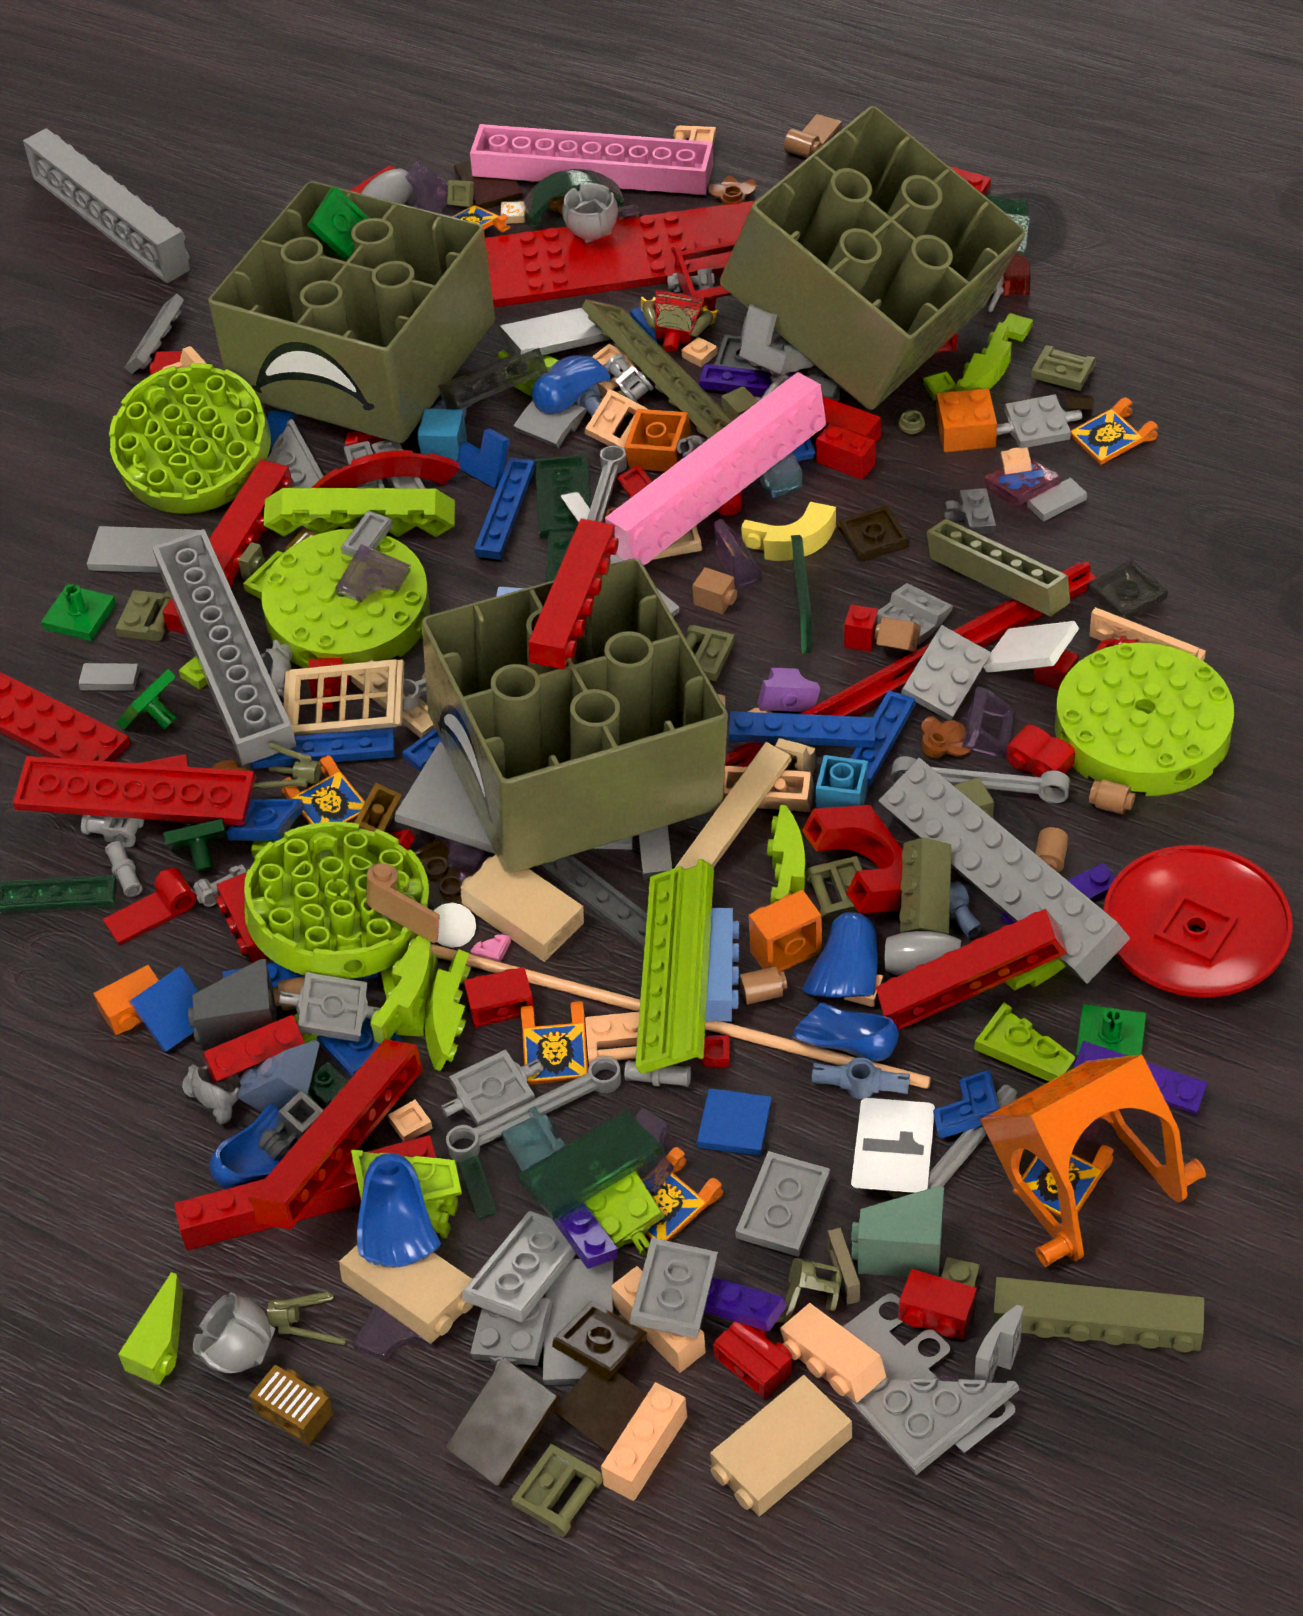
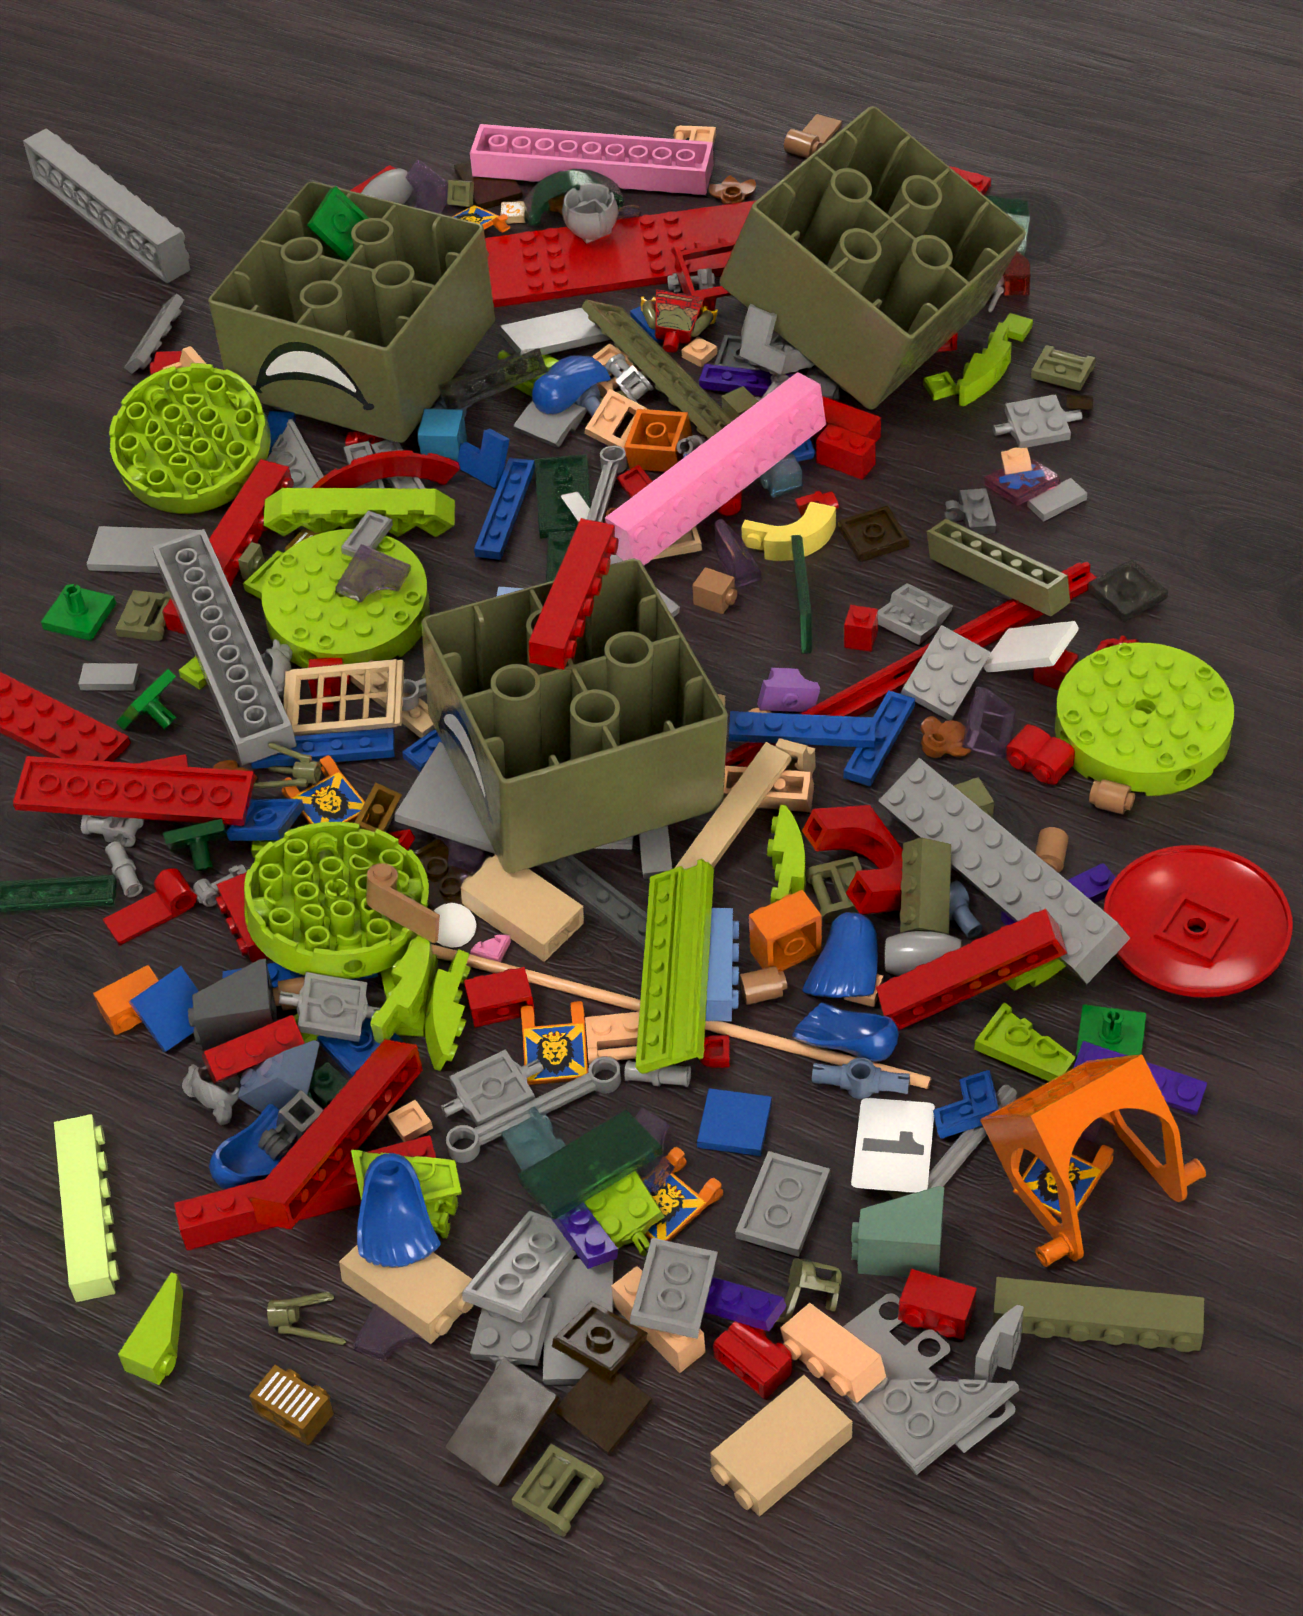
(85, 1209): none -> yellowish green brick
(233, 1335): light grey piece -> none
(477, 1187): clear green piece -> none
(644, 1441): light nougat brick -> none
(712, 650): olive plate -> none
(825, 498): none -> red piece
(841, 782): dark azure head -> none
(841, 1259): dark tan tile -> none
(897, 634): medium nougat brick -> none
(911, 422): olive plate -> none
(961, 1271): olive plate -> none
(966, 420): orange brick -> none
(999, 781): light grey piece -> none
(1108, 626): light nougat fence -> none
(1111, 434): flag -> none

